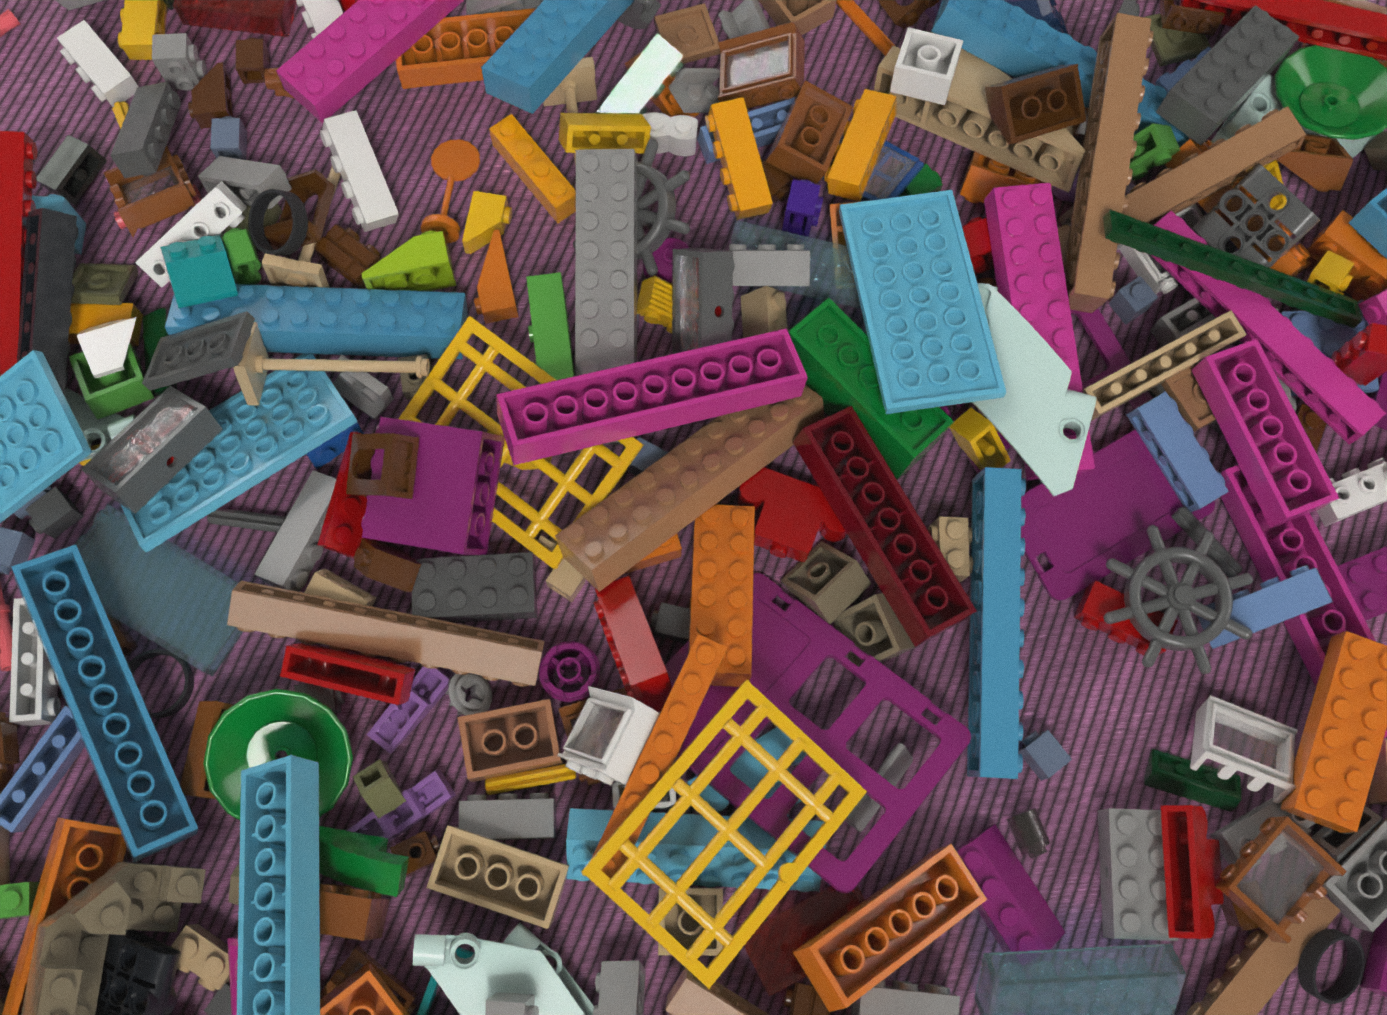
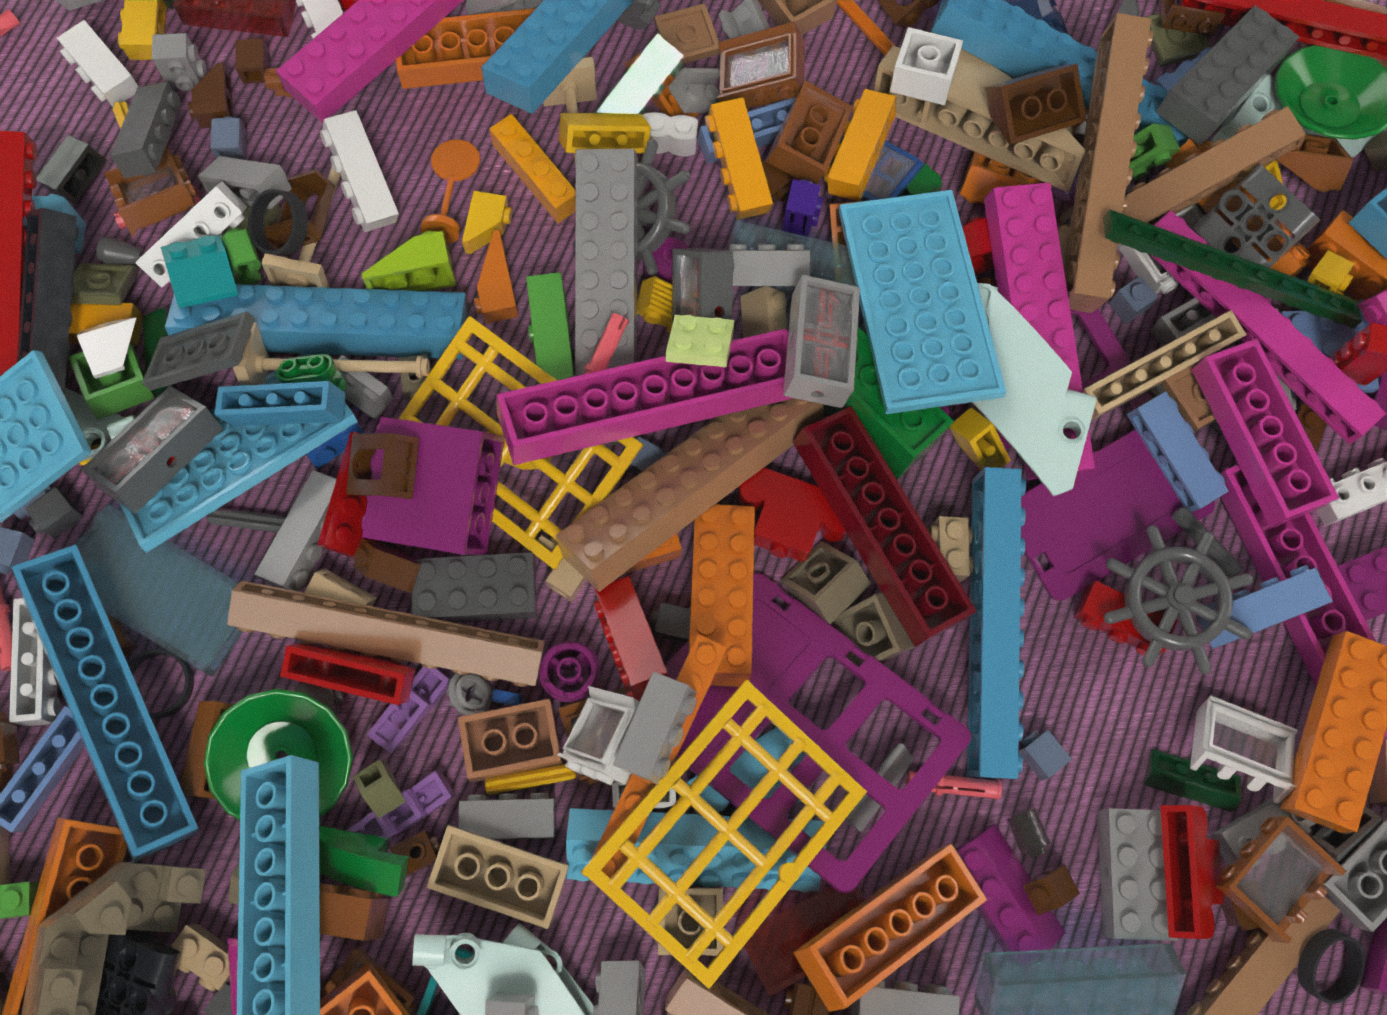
(117, 252): none -> dark grey cone
(280, 403): none -> dark azure brick
(310, 369): none -> green brick
(347, 254): reddish brown brick -> none
(506, 697): none -> blue tile
(607, 344): none -> coral pin
(656, 728): none -> light grey brick
(700, 340): none -> yellowish green plate
(822, 341): none -> brick
(965, 786): none -> coral pin
(1051, 890): none -> reddish brown brick

